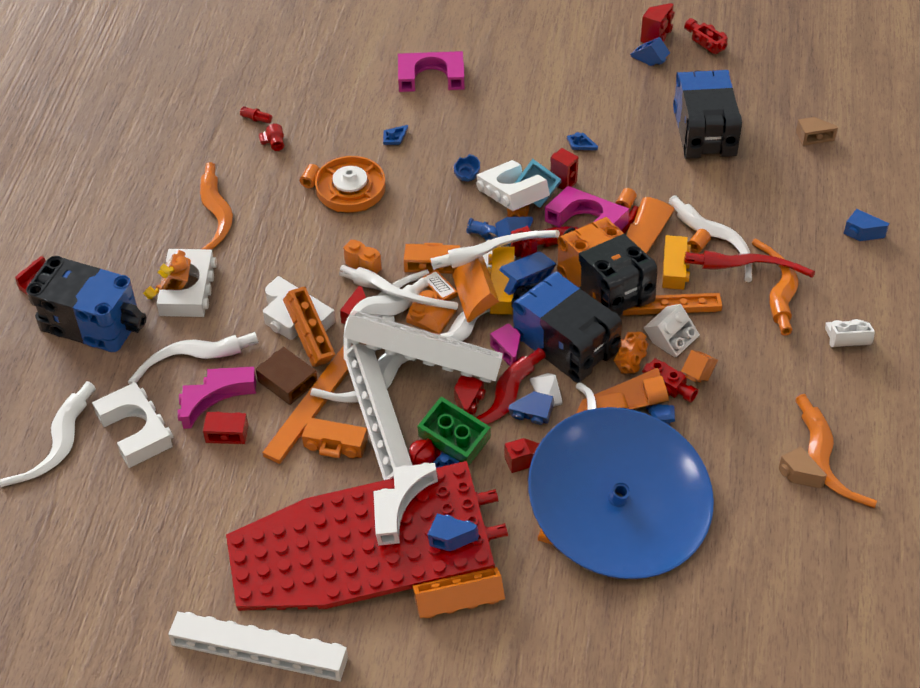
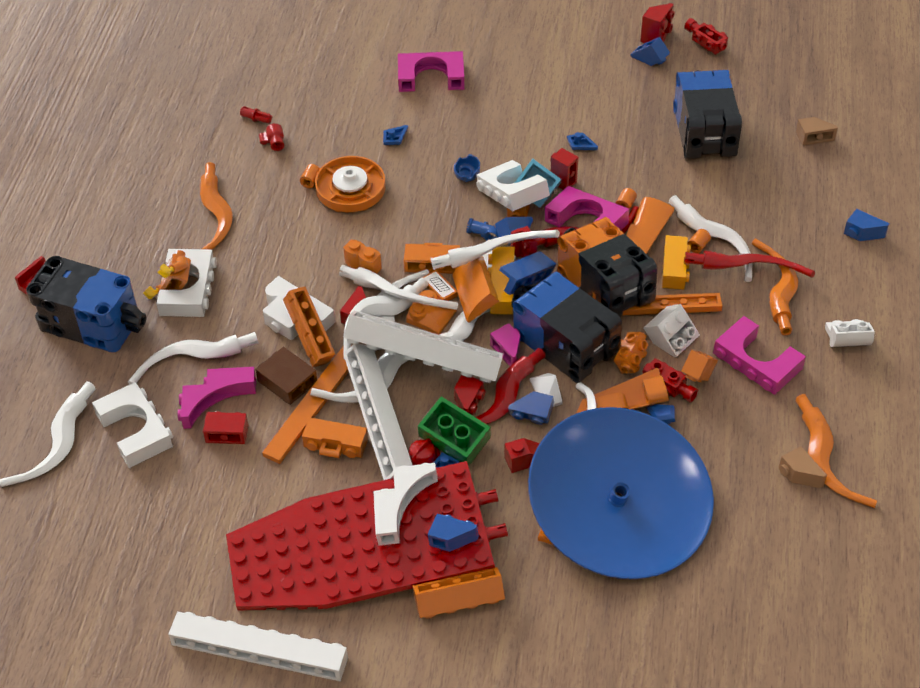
(770, 374): none -> dark pink arch

